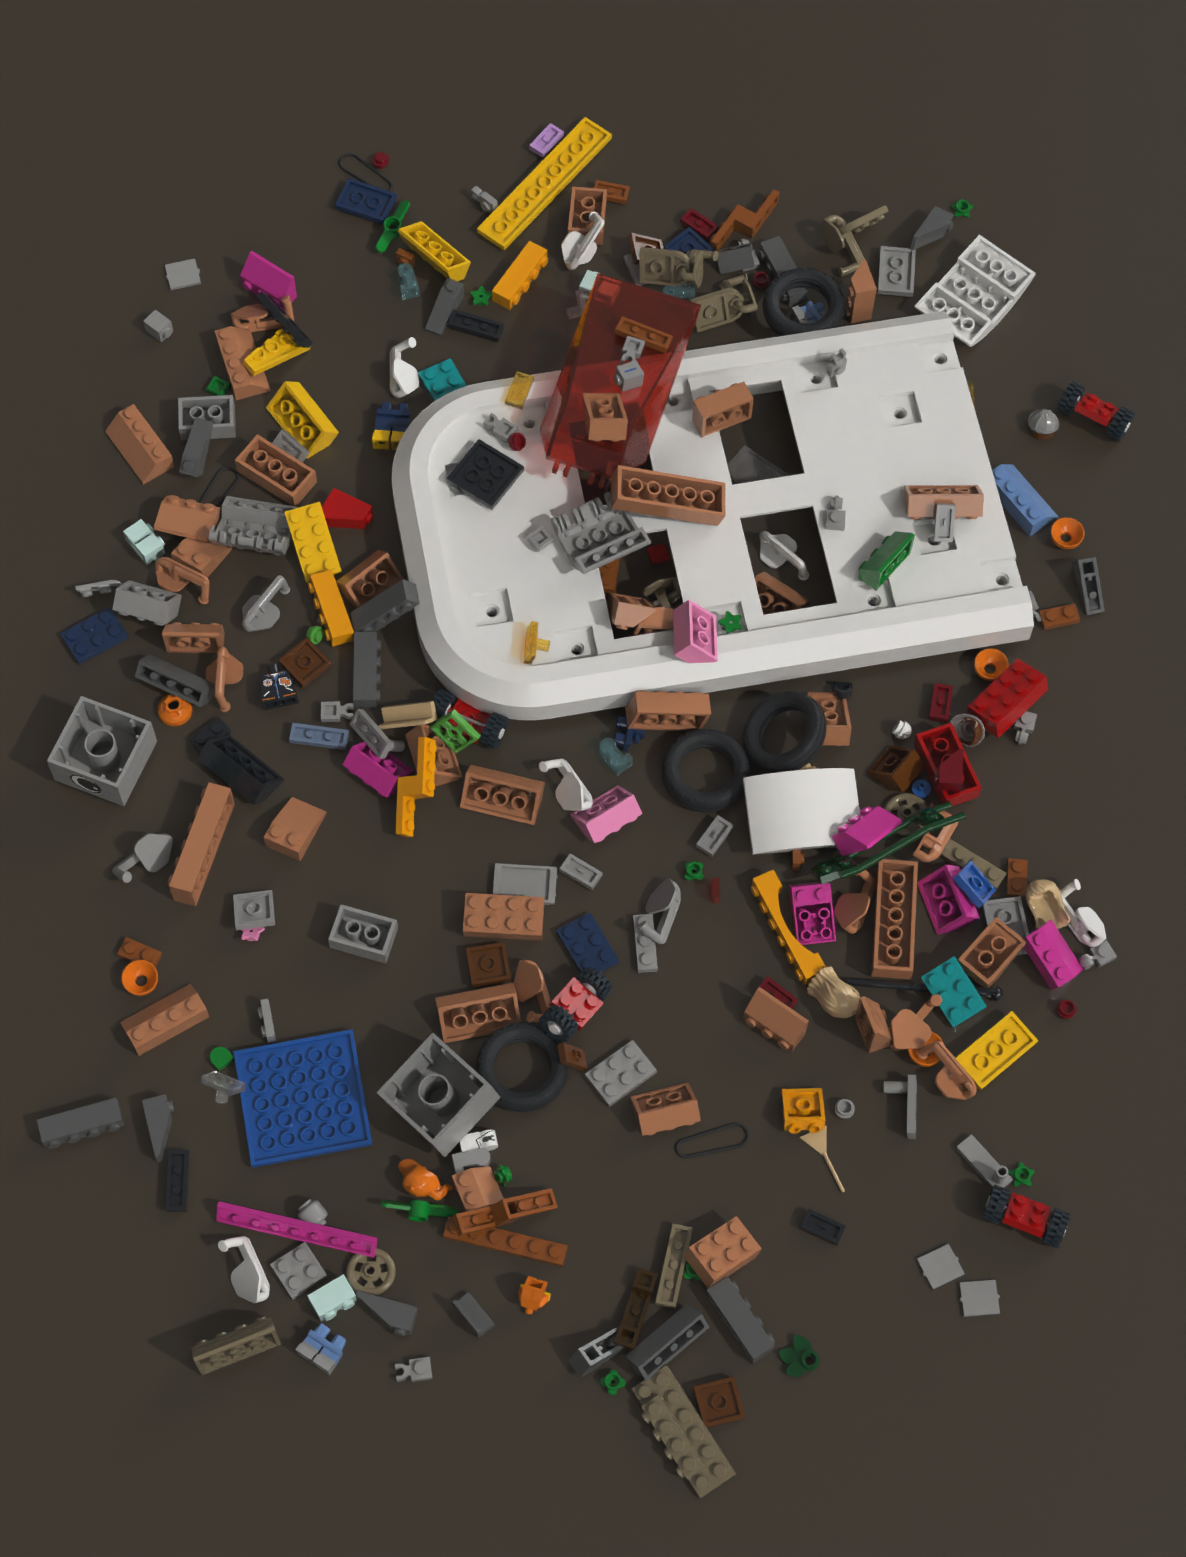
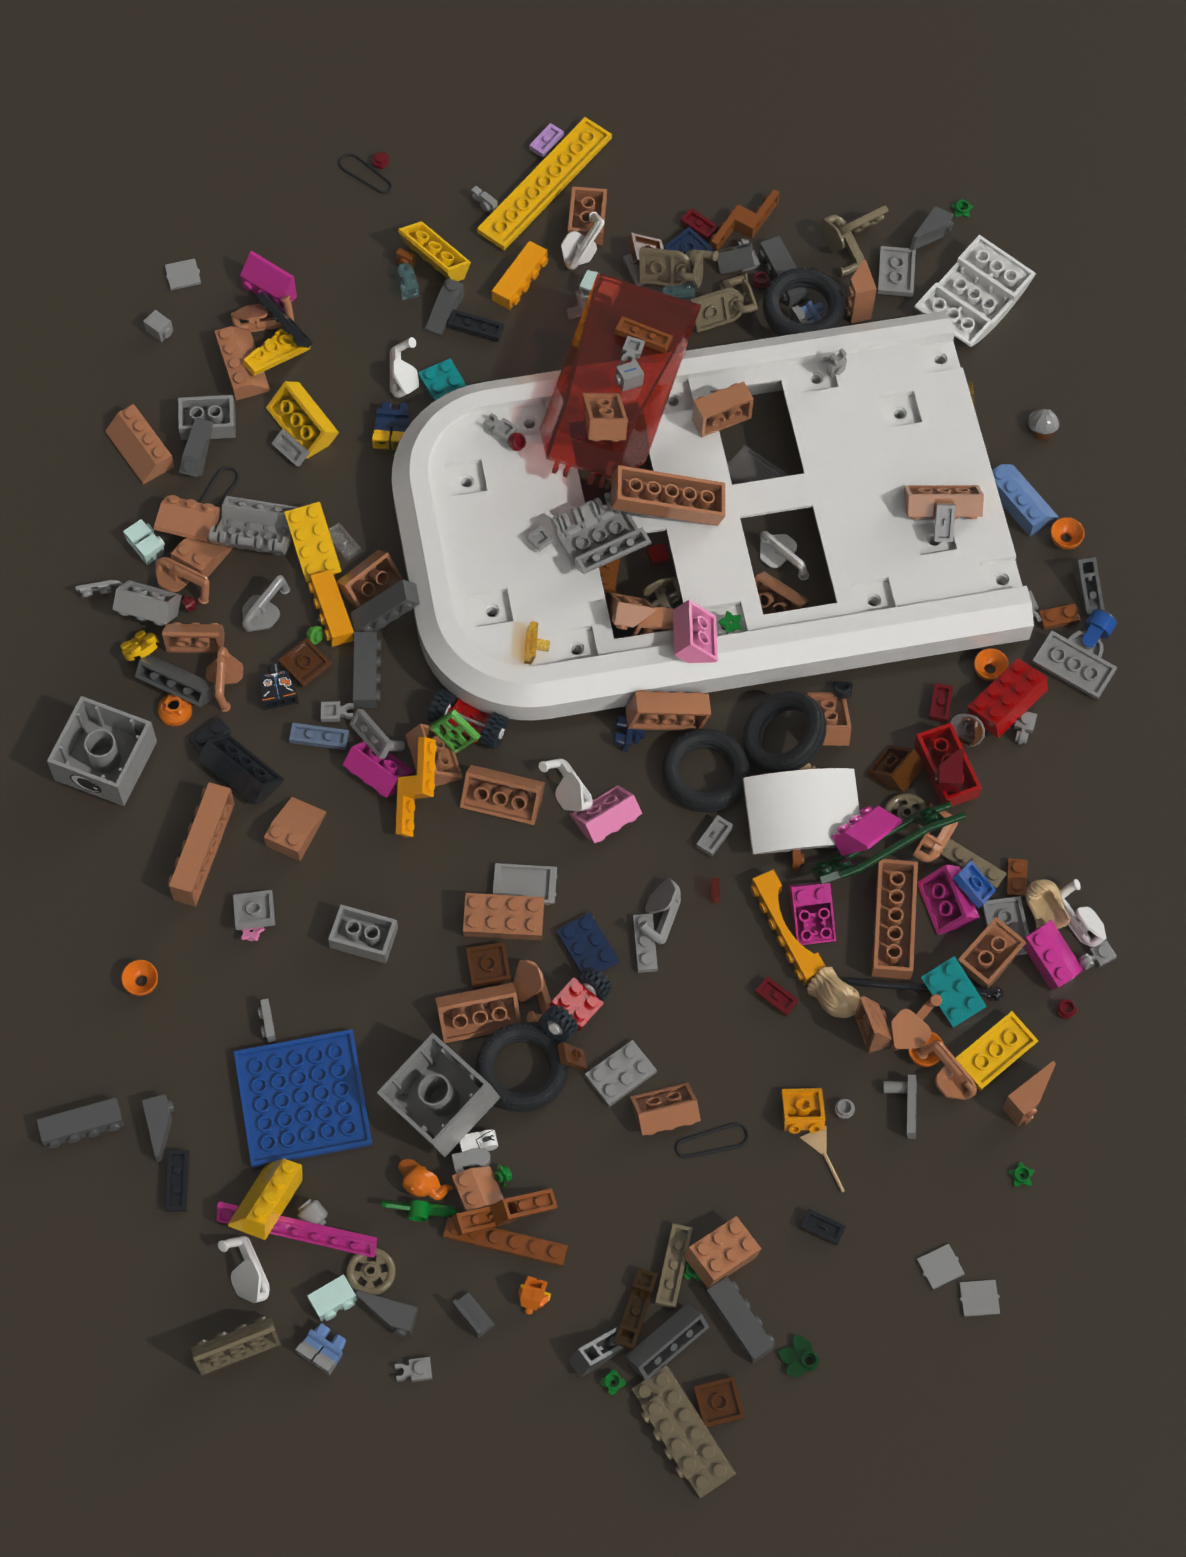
(94, 635): dark blue plate -> none
(133, 950): dark orange plate -> none
(140, 645): none -> yellow plate
(151, 850): light grey piece -> none
(164, 1019): nougat slope -> none
(189, 603): none -> dark red plate
(217, 386): green tile -> none
(220, 1058): green tile -> none
(224, 1085): clear tile -> none
(267, 1198): none -> yellow slope
(276, 470): nougat brick -> none
(298, 1270): light grey plate -> none
(344, 542): none -> clear plate
(346, 511): red slope -> none
(366, 201): dark blue plate -> none
(395, 220): green piece -> none
(408, 715): tan panel -> none
(481, 300): green plate -> none
(485, 474): black plate -> none
(519, 390): clear yellow tile -> none
(581, 871): light grey plate -> none
(614, 757): clear light blue leg -> none
(615, 192): dark orange plate -> none
(697, 866): green plate -> none
(775, 1020): nougat slope -> none
(835, 518): light grey plate -> none
(853, 907): nougat piece -> none
(886, 559): green slope -> none
(902, 730): white plate -> none
(921, 789): blue tile -> none
(984, 1163): light grey piece -> none
(1023, 1102): none -> nougat slope
(1026, 1215): plate -> none
(1079, 657): none -> light grey plate
(1096, 410): plate -> none

